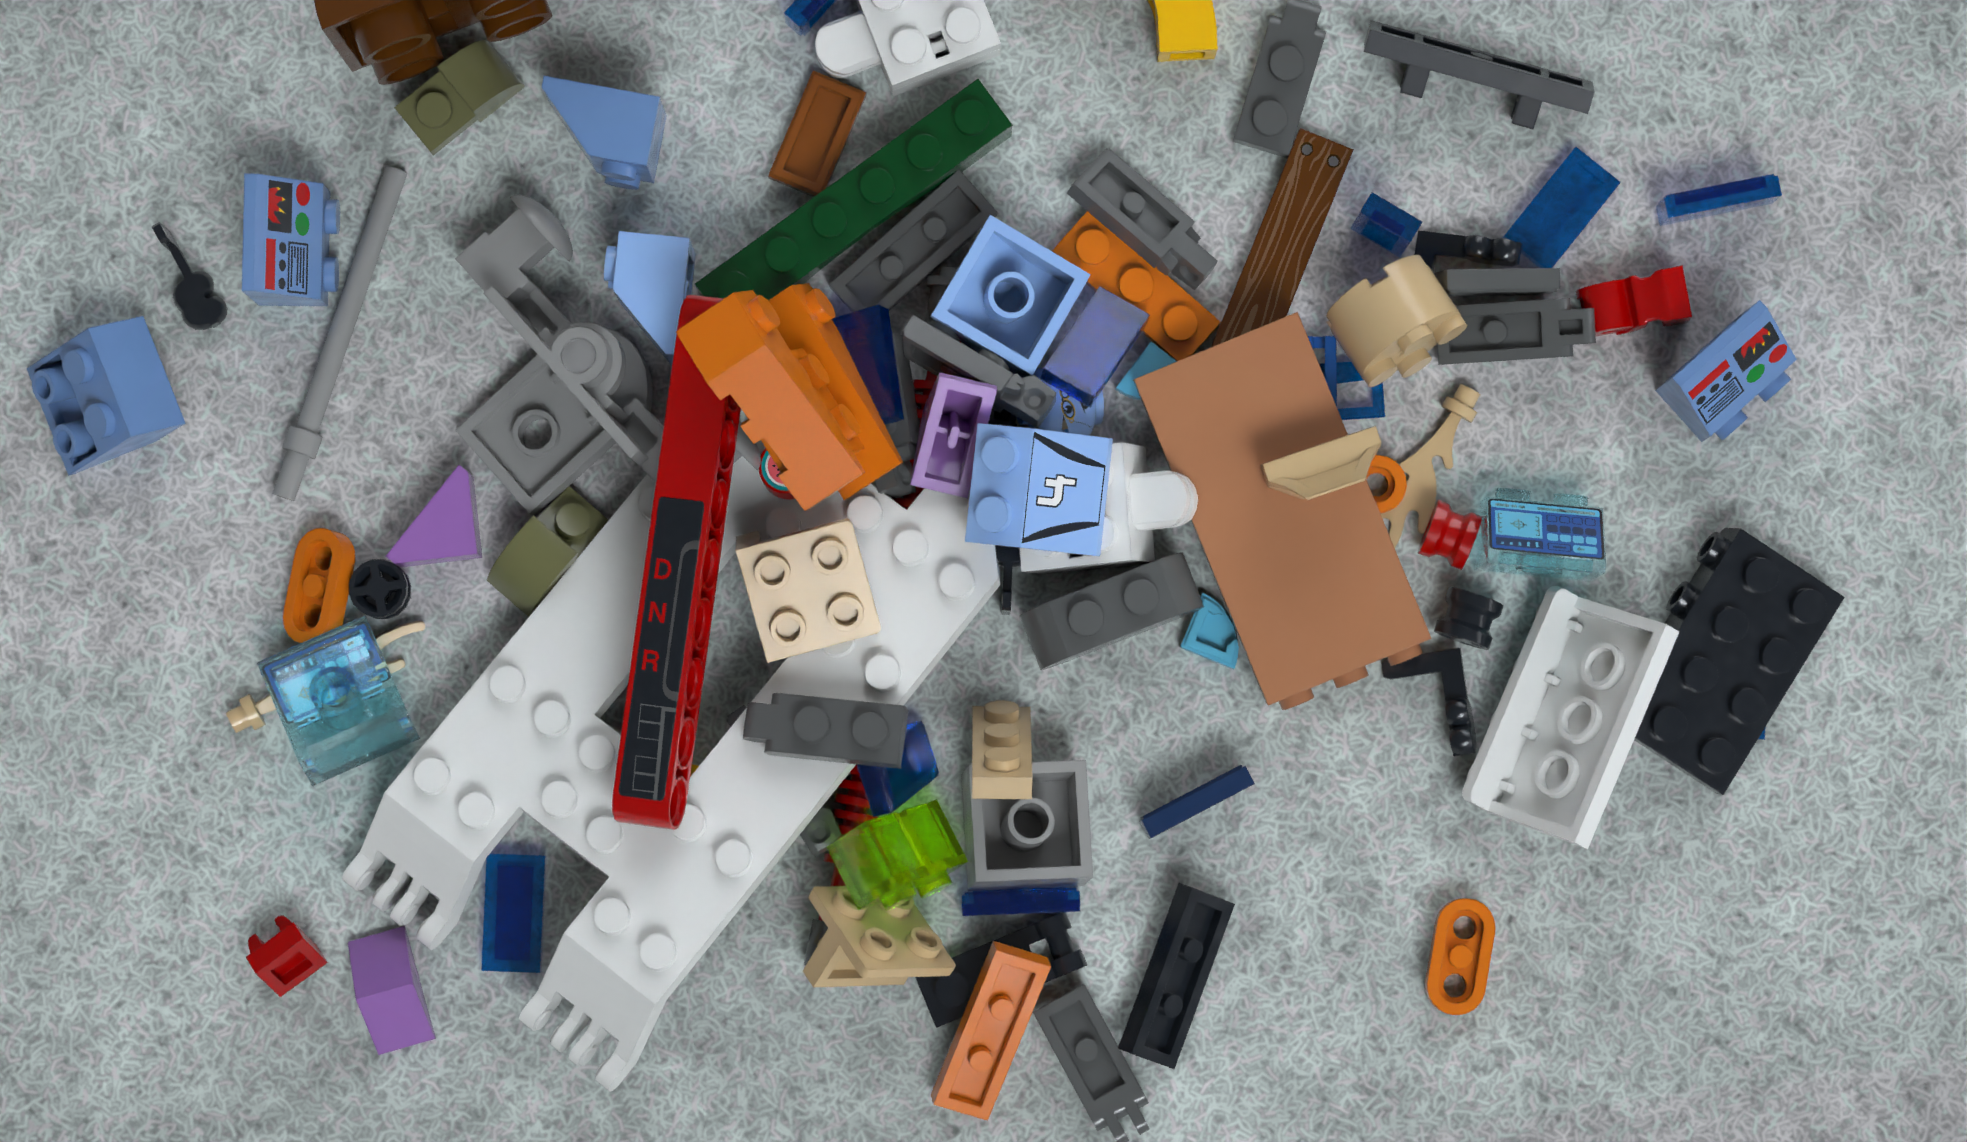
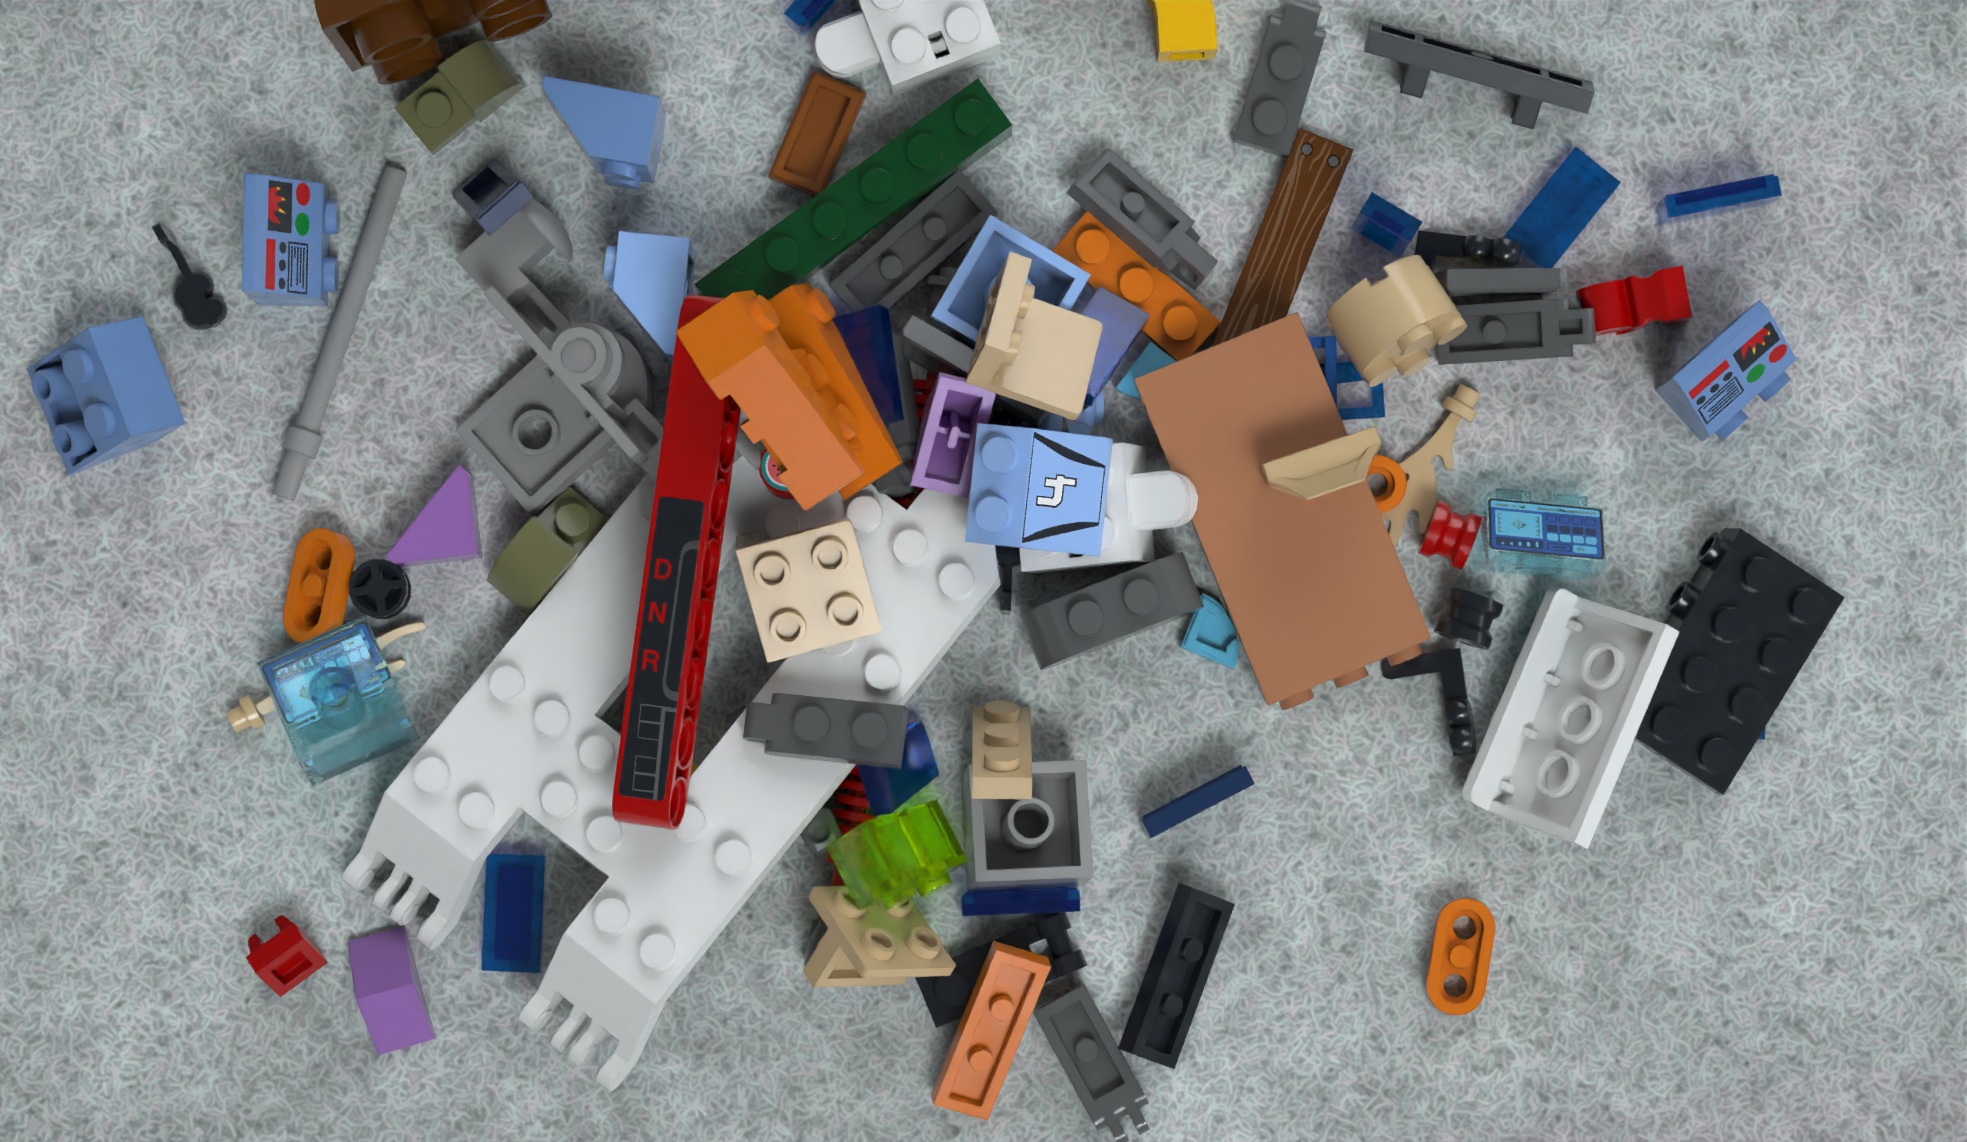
(492, 196): none -> dark blue tile
(1033, 347): none -> tan bracket

